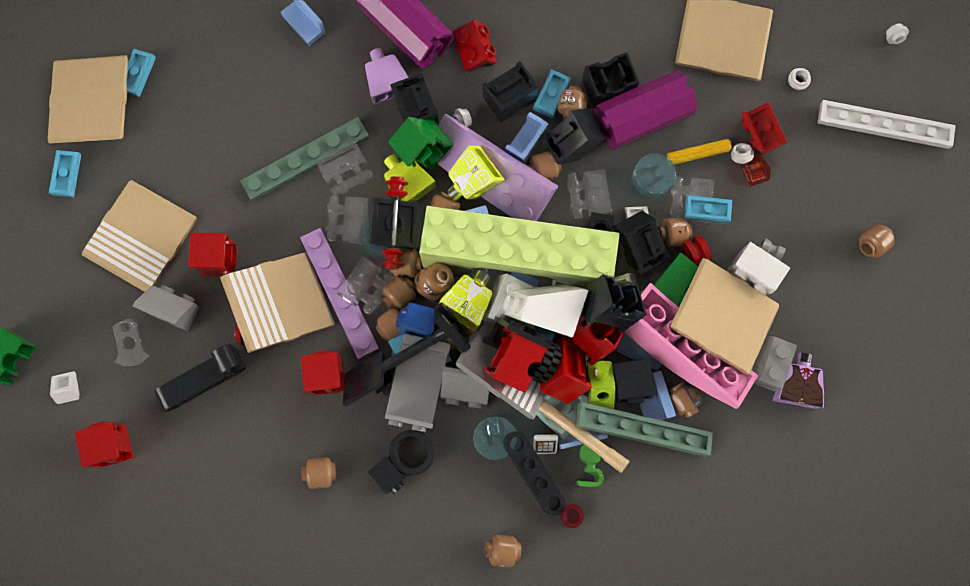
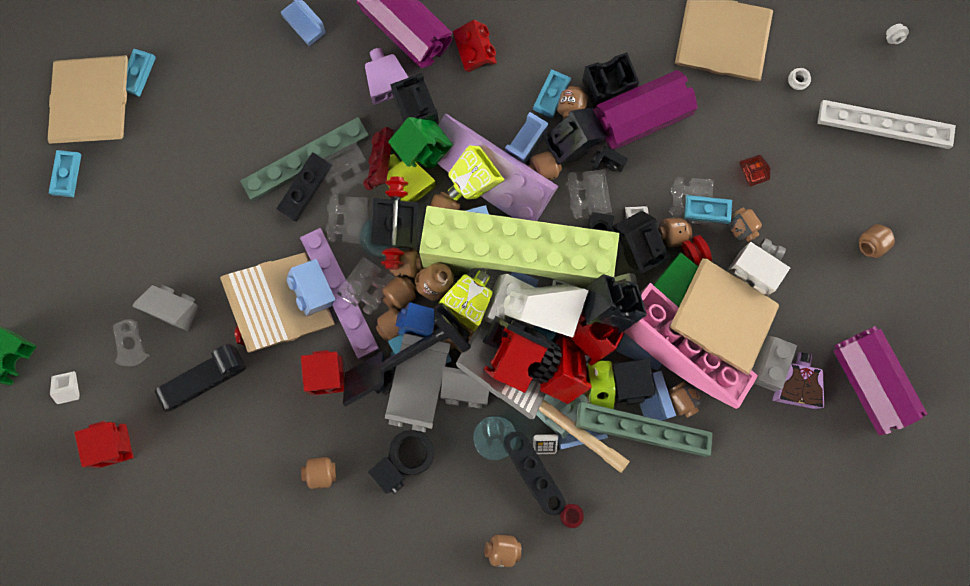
(139, 236): tan piece -> none
(212, 254): red piece -> none
(304, 186): none -> black plate
(310, 287): none -> light blue brick
(379, 159): none -> dark red plate
(463, 116): white plate -> none
(513, 91): black piece -> none
(591, 459): bright green leg -> none
(612, 159): none -> black bracket
(654, 175): clear light blue head -> none
(700, 151): yellow axle -> none
(742, 153): white plate -> none
(745, 225): none -> medium nougat head
(764, 129): red bracket -> none
(879, 381): none -> magenta brick

